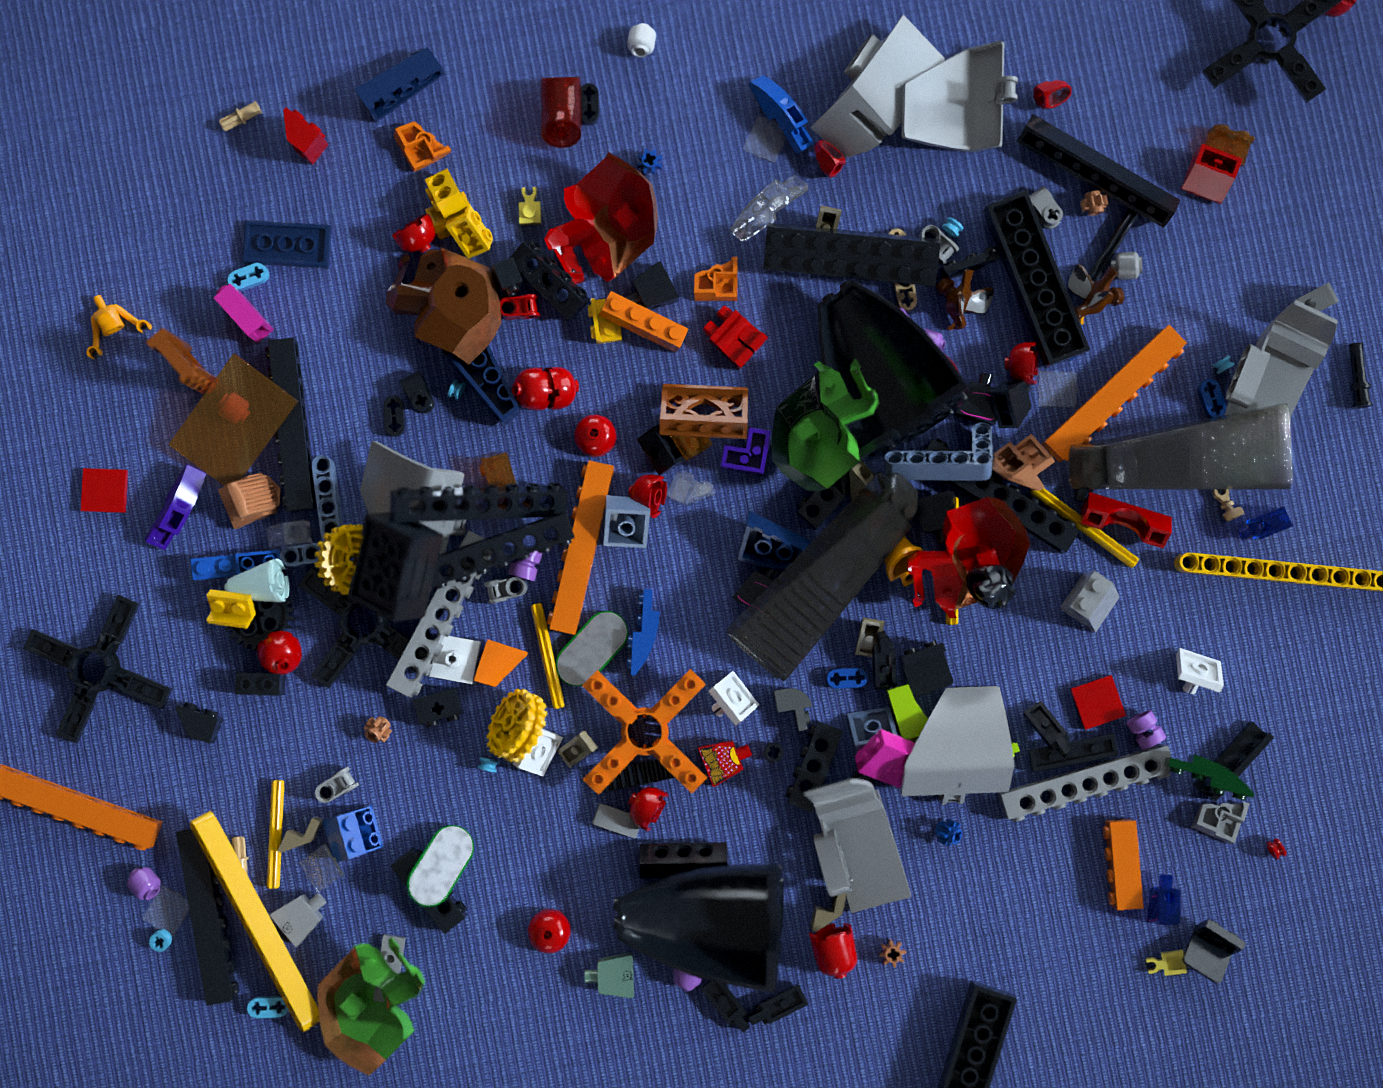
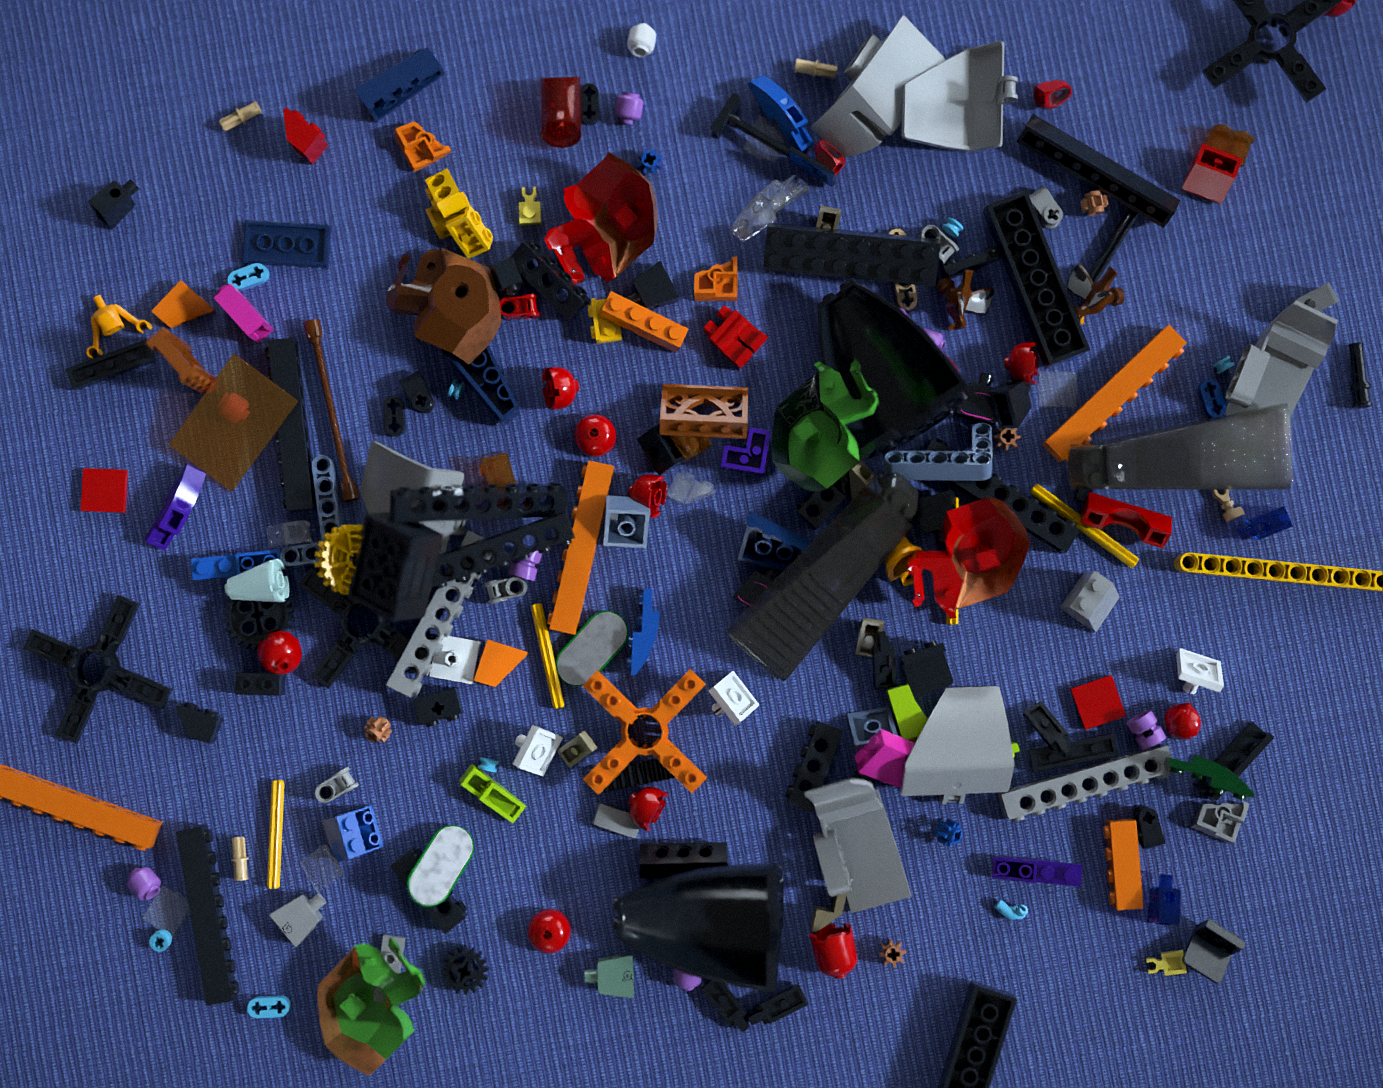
(110, 365): none -> black gear
(114, 202): none -> black torso
(181, 306): none -> orange slope
(230, 609): yellow bracket -> none
(250, 499): nougat piece -> none
(255, 920): yellow beam -> none
(294, 838): dark tan slope -> none
(314, 333): none -> reddish brown hose
(416, 234): red cylinder -> none
(474, 973): none -> black gear
(492, 793): none -> lime slope
(516, 725): yellow piece -> none
(532, 388): red cylinder -> none
(628, 107): none -> medium lavender head
(723, 760): torso -> none
(728, 117): none -> black piece
(767, 750): black bush -> none
(796, 700): dark grey brick -> none
(815, 68): none -> tan axle
(847, 683): blue beam -> none
(991, 585): black head -> none
(1002, 441): none -> nougat gear
(1011, 912): none -> medium azure arm
(1022, 462): nougat piece -> none
(1036, 870): none -> dark purple slope
(1127, 265): light grey head -> none
(1149, 831): none -> black piece
(1182, 721): none -> red hair
(1276, 849): red bush -> none

